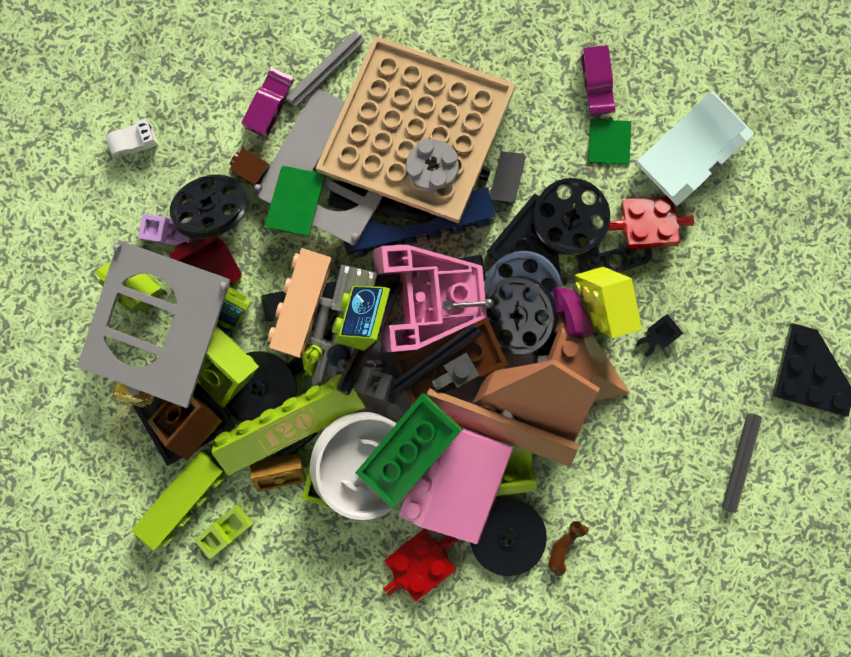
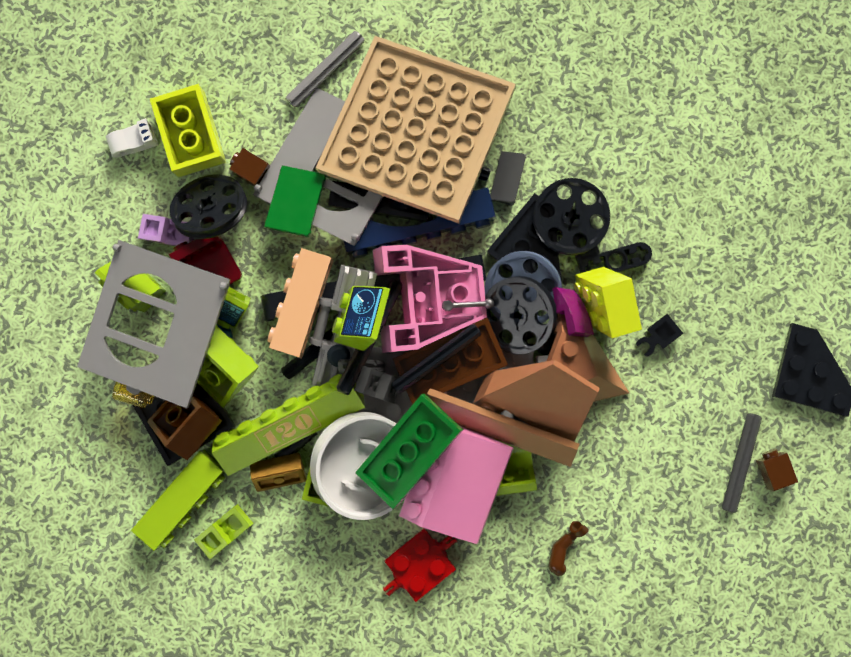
(187, 130): none -> neon yellow brick
(267, 103): magenta piece -> none
(278, 384): black piece -> none
(310, 357): lime arm -> none
(427, 151): light grey plate -> none
(458, 371): dark grey plate -> none
(520, 553): black piece -> none
(598, 79): magenta piece -> none
(609, 141): green piece -> none
(650, 223): plate -> none
(693, 147): light aqua panel -> none
(776, 470): none -> reddish brown brick

